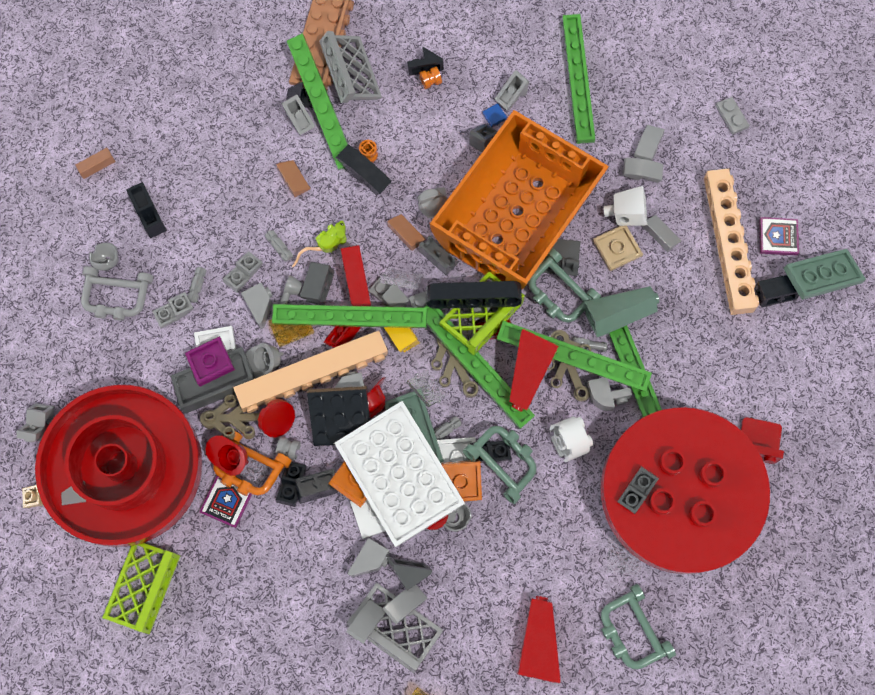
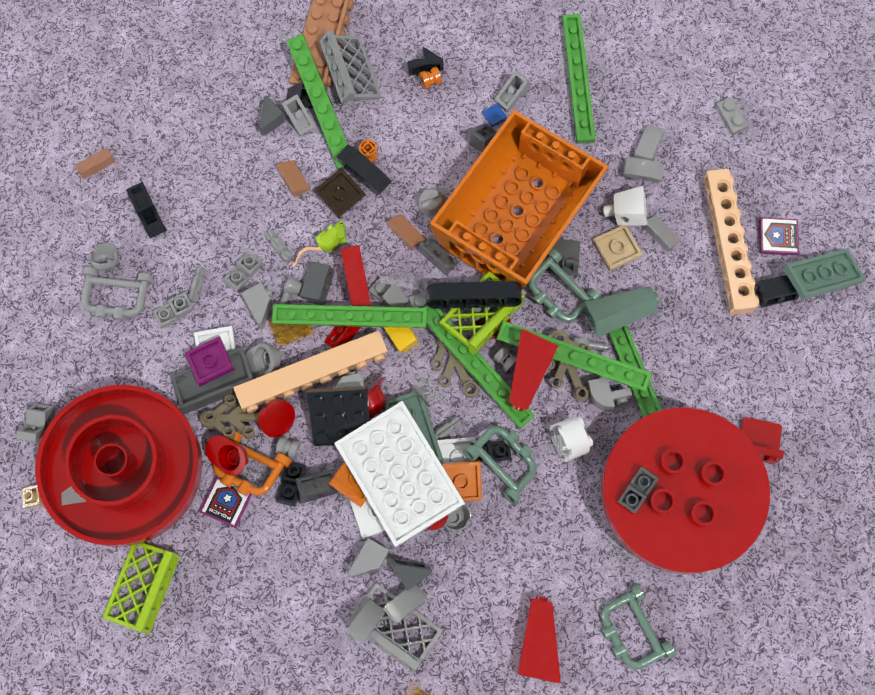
(270, 117): none -> dark grey slope
(339, 193): none -> dark brown plate
(505, 358): none -> light grey wheel

